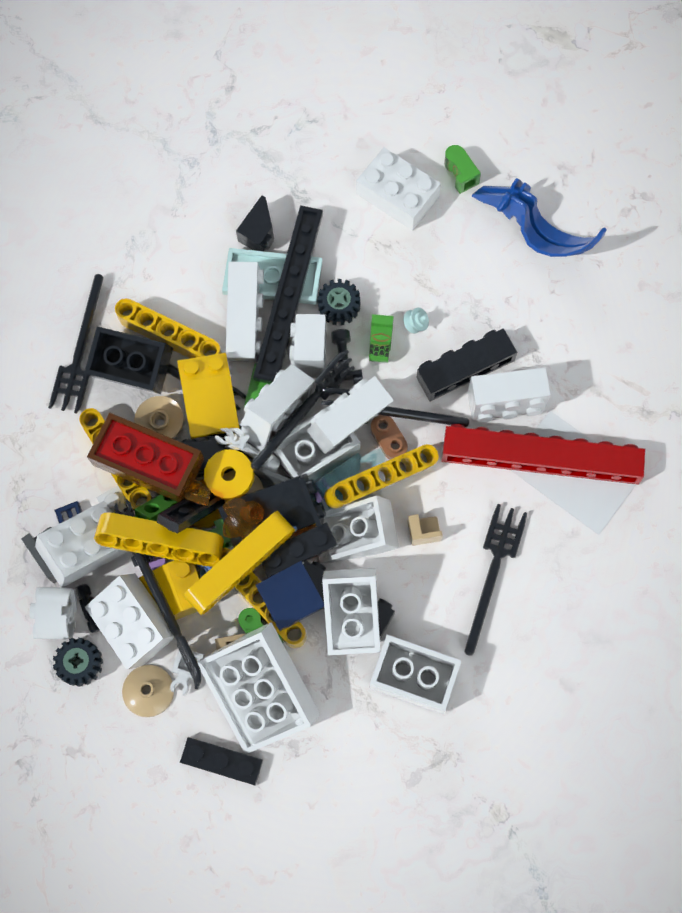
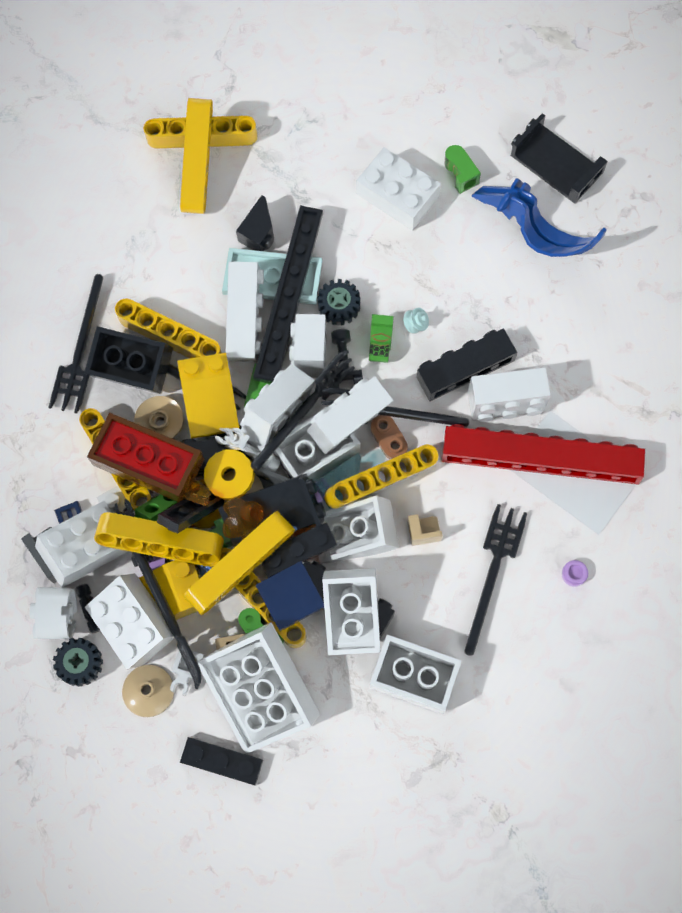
(196, 155): none -> yellow beam
(232, 137): none -> yellow beam
(556, 160): none -> black panel
(574, 573): none -> lavender tile

